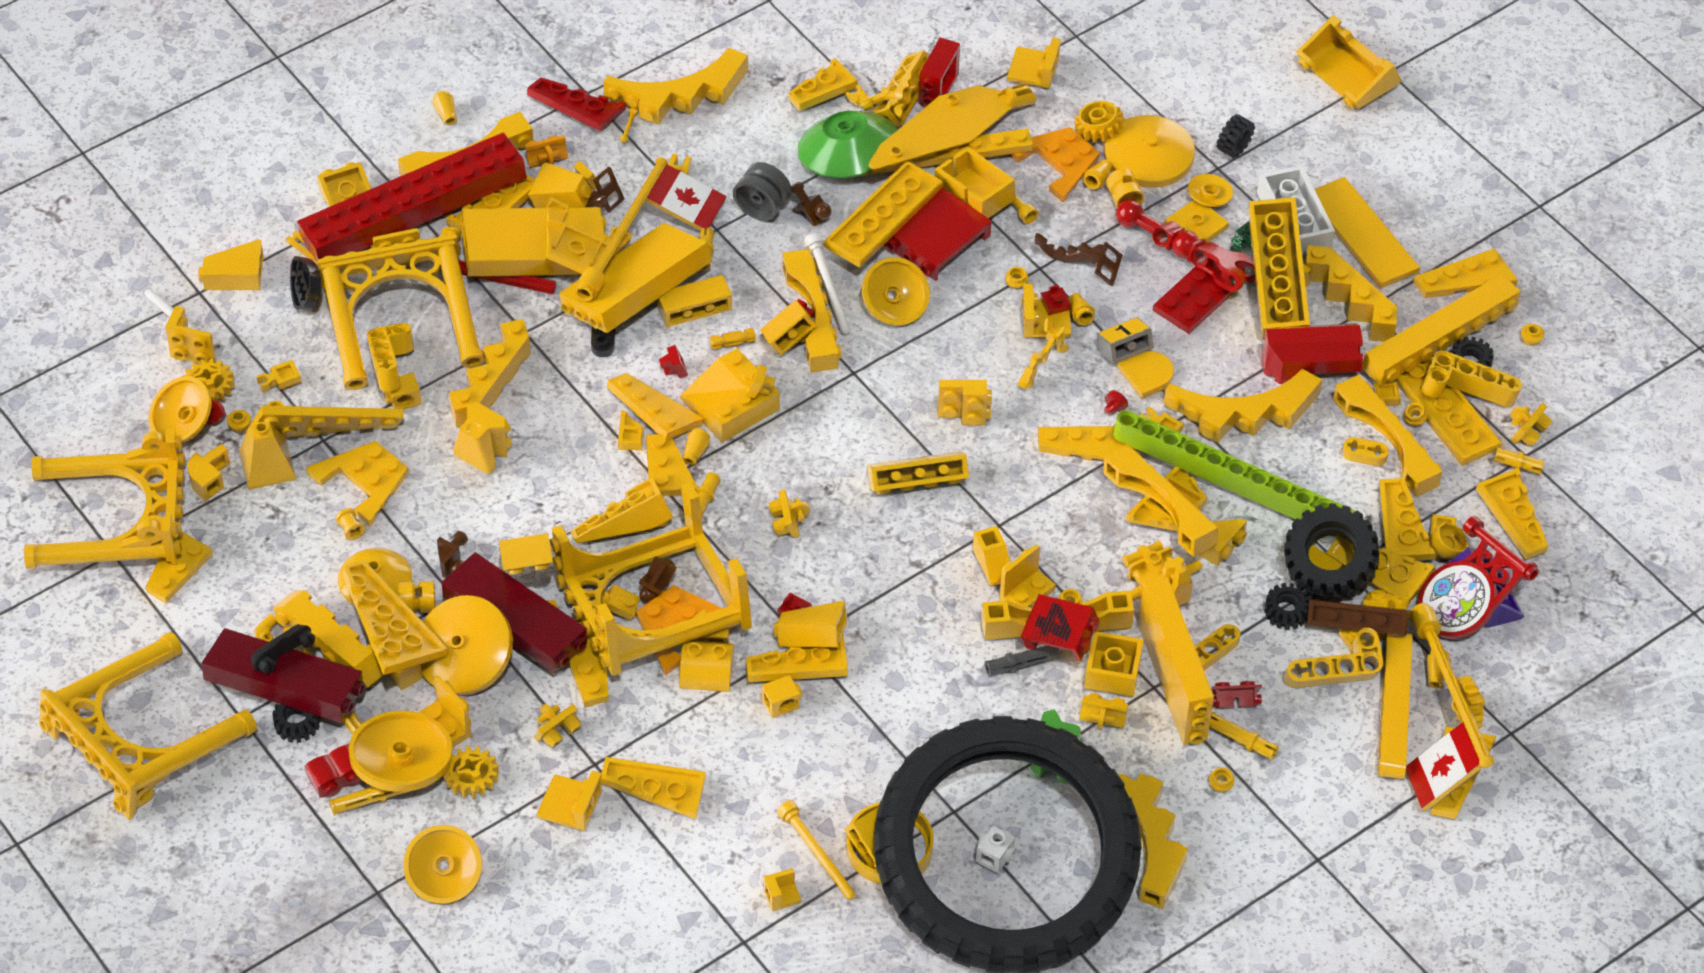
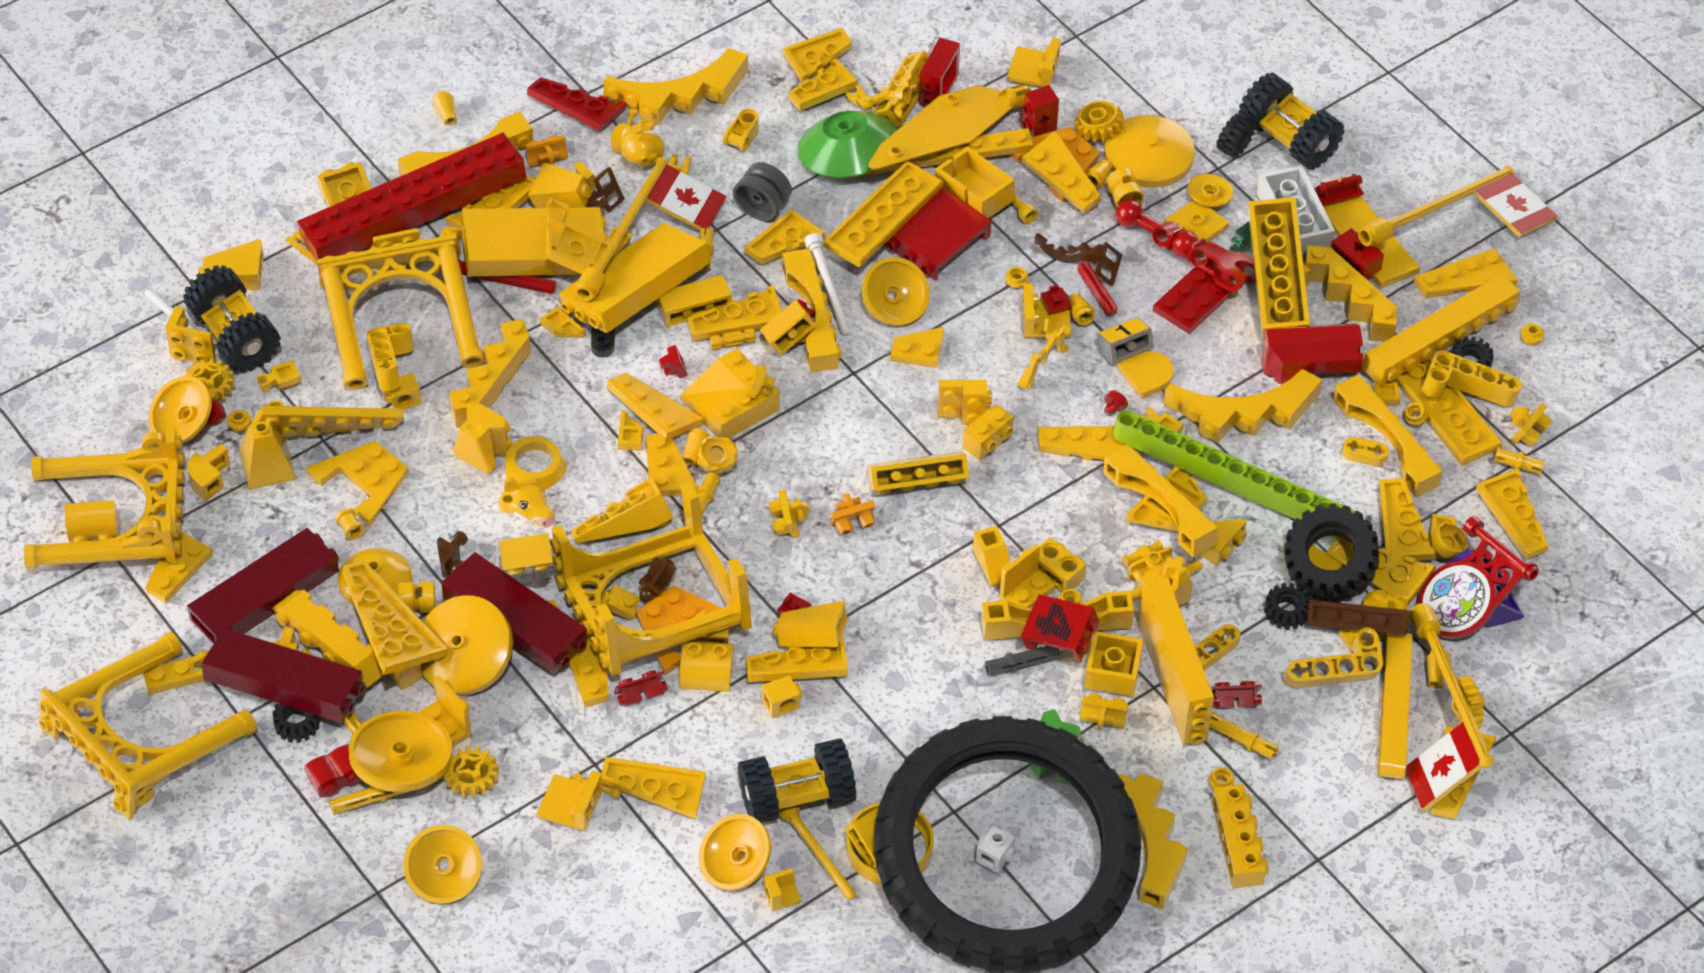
(92, 521): none -> yellow brick
(174, 674): none -> yellow plate
(242, 333): none -> black plate
(252, 592): none -> dark red brick
(262, 631): yellow arm -> none
(265, 657): black piece -> none
(304, 283): black piece -> none
(525, 490): none -> yellow animal
(548, 731): yellow hips -> none
(561, 324): none -> yellow tile
(615, 793): none -> yellow hinge
(638, 143): none -> yellow helmet
(649, 683): none -> red hinge
(717, 454): none -> yellow hair
(726, 844): none -> yellow dish
(742, 130): none -> yellow piece
(747, 313): none -> yellow wing
(782, 236): none -> yellow wing
(796, 783): none -> black plate
(813, 206): reddish brown piece -> none
(816, 52): none -> yellow wing
(843, 517): none -> light orange hips
(918, 348): none -> yellow wing
(988, 432): none -> yellow brick
(1040, 111): none -> red brick
(1061, 171): none -> yellow wing
(1061, 565): none -> yellow brick
(1097, 288): none -> red axle
(1239, 836): none -> yellow brick
(1306, 133): none -> black plate
(1341, 190): none -> red hinge
(1347, 65): yellow windscreen -> none
(1363, 258): none -> red brick
(1498, 191): none -> flag

